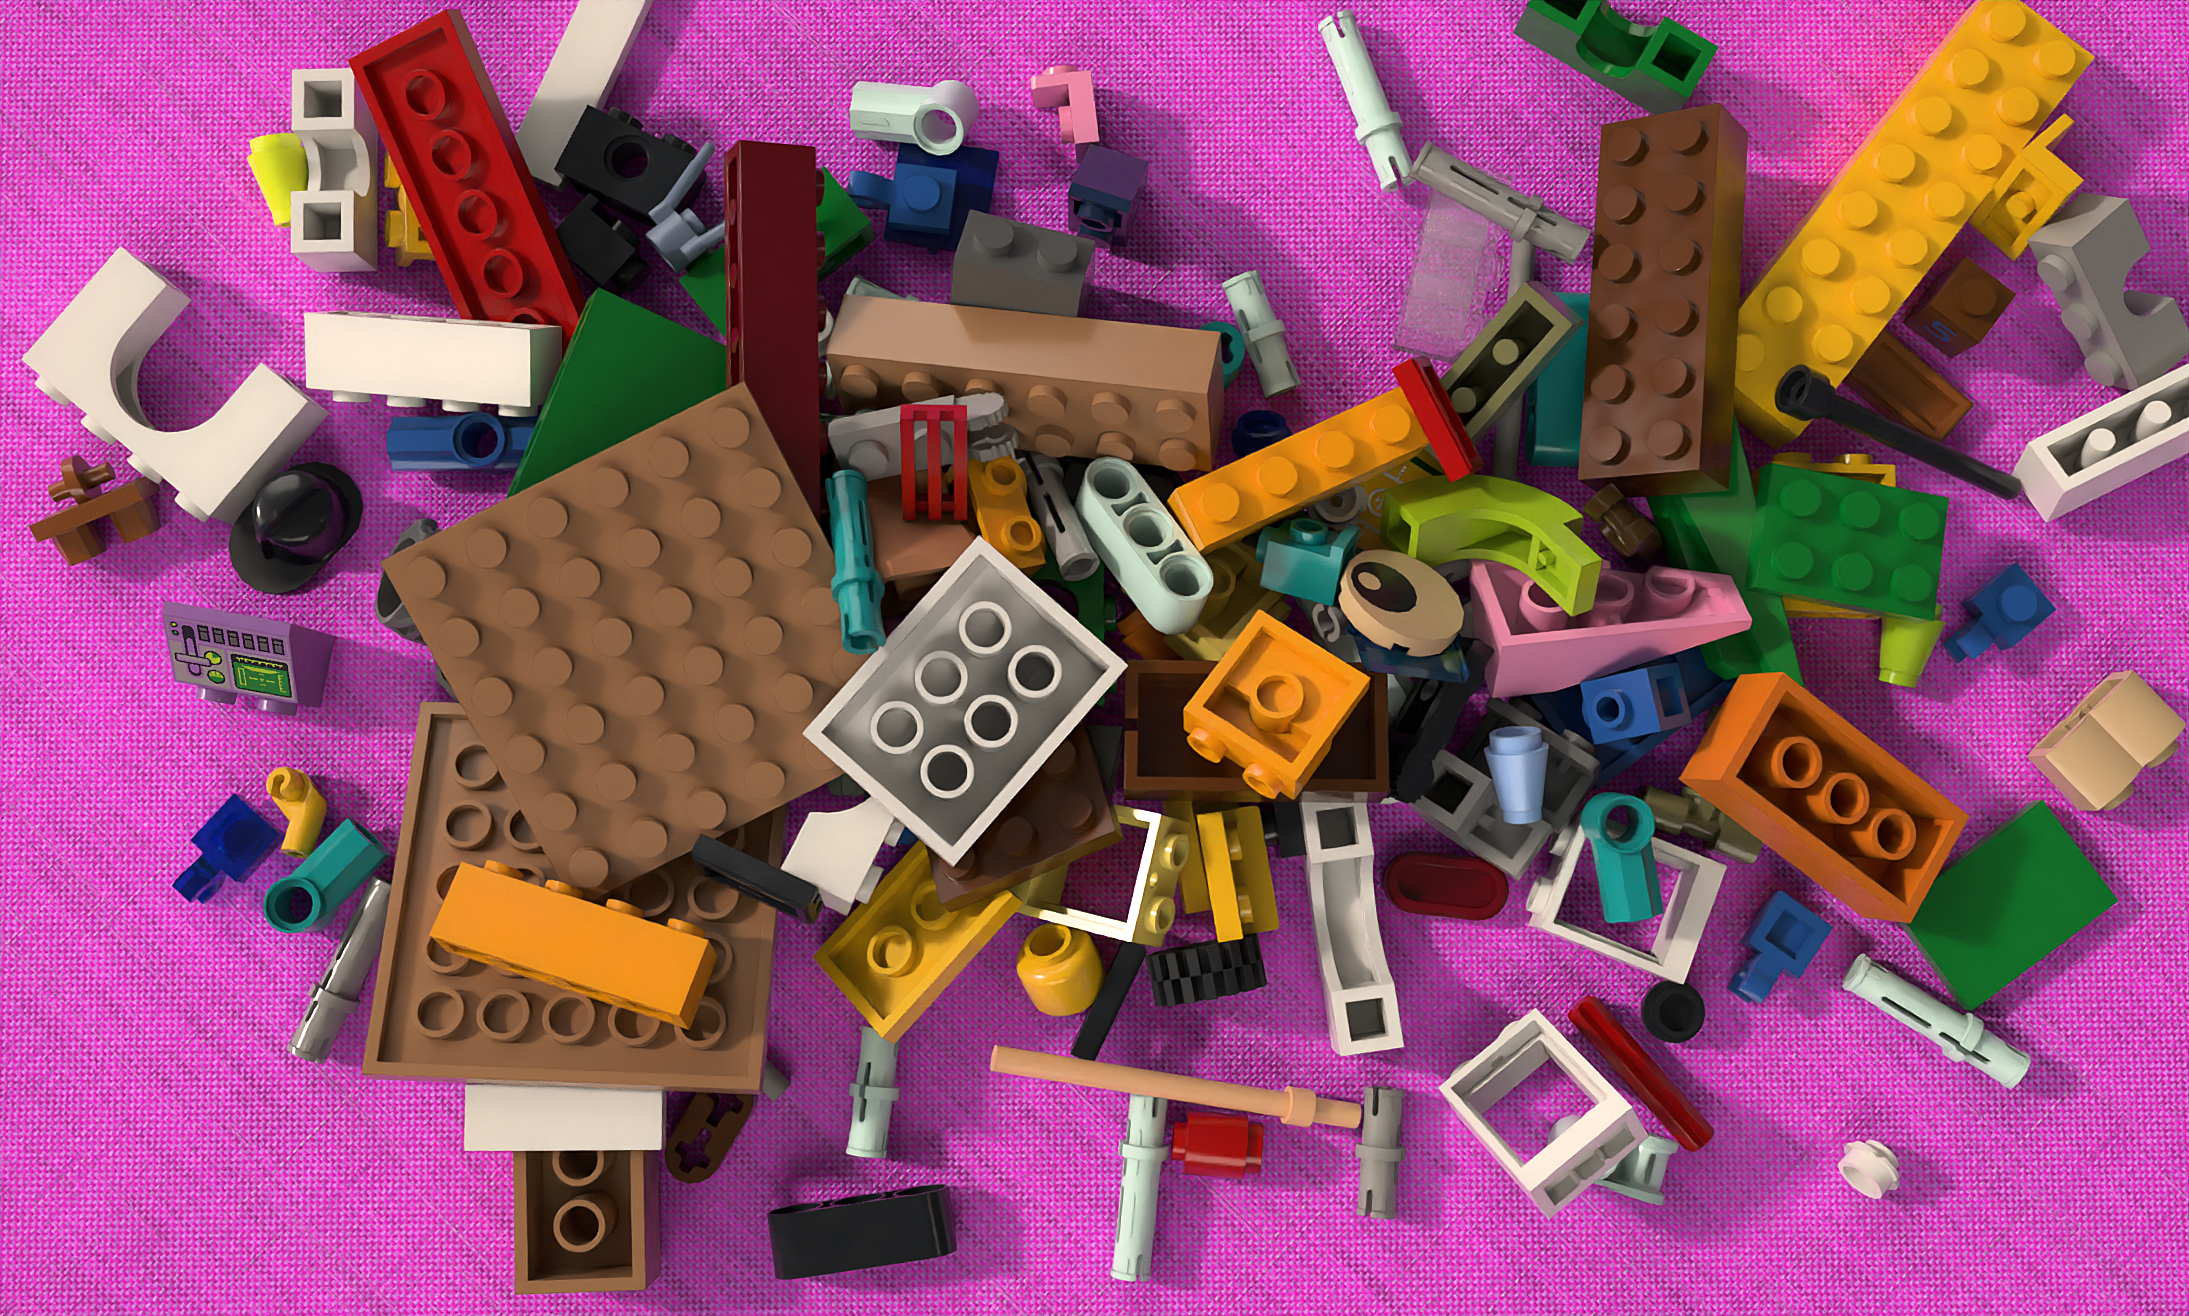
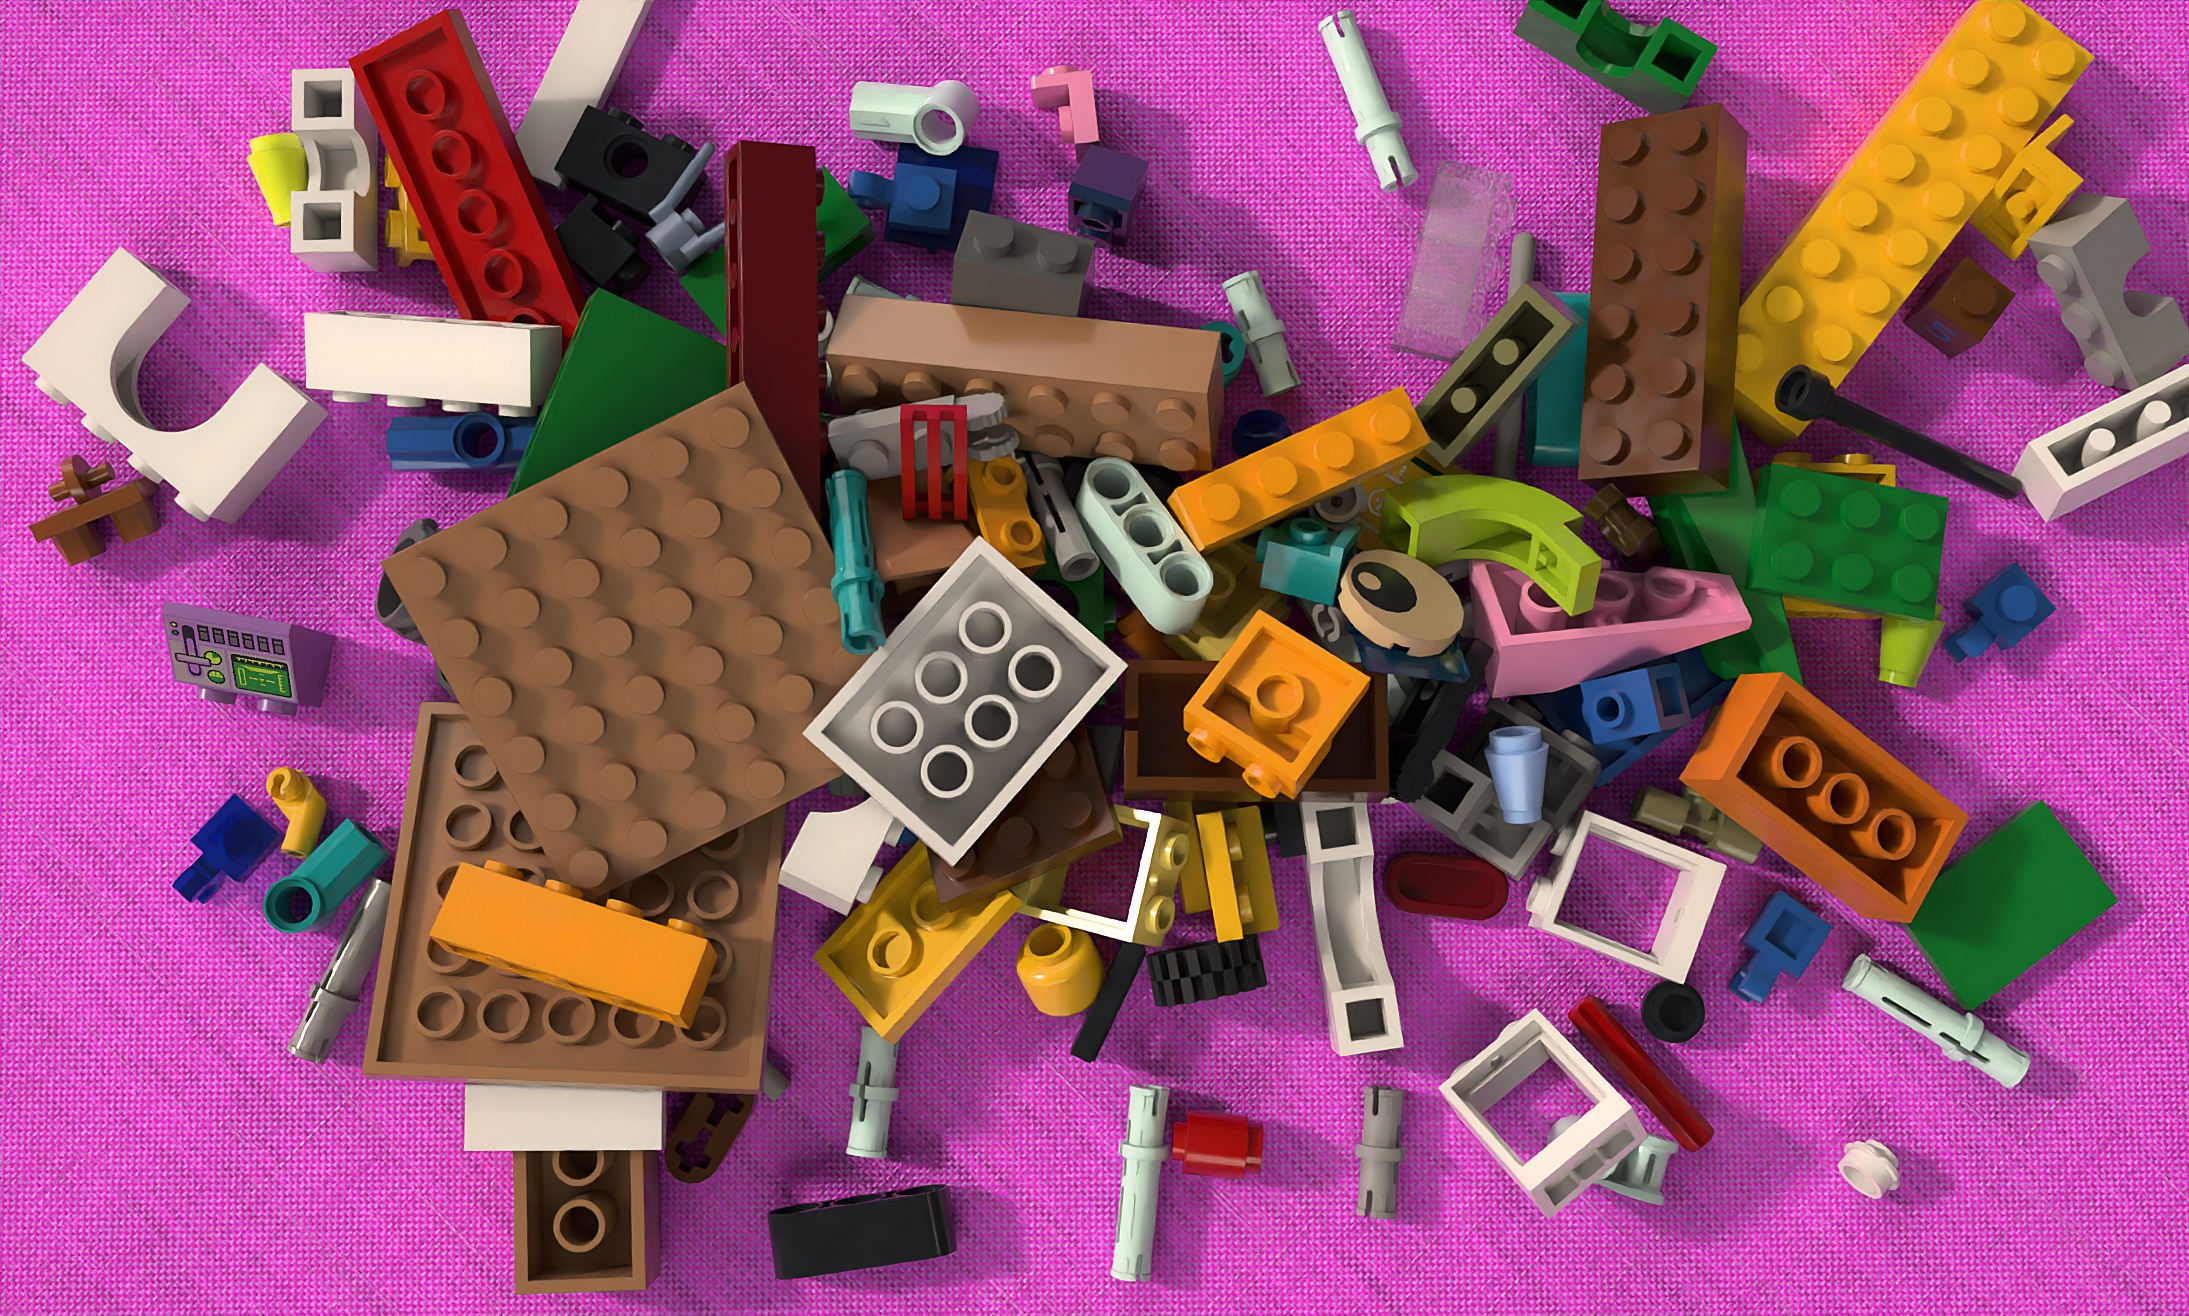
(294, 526): black piece -> none
(757, 879): black tile -> none
(1293, 1105): light nougat bar -> none
(1438, 418): red tile -> none
(1508, 208): light grey pin -> none
(1624, 864): teal piece -> none
(1907, 388): dark orange tile -> none
(2108, 742): tan brick -> none

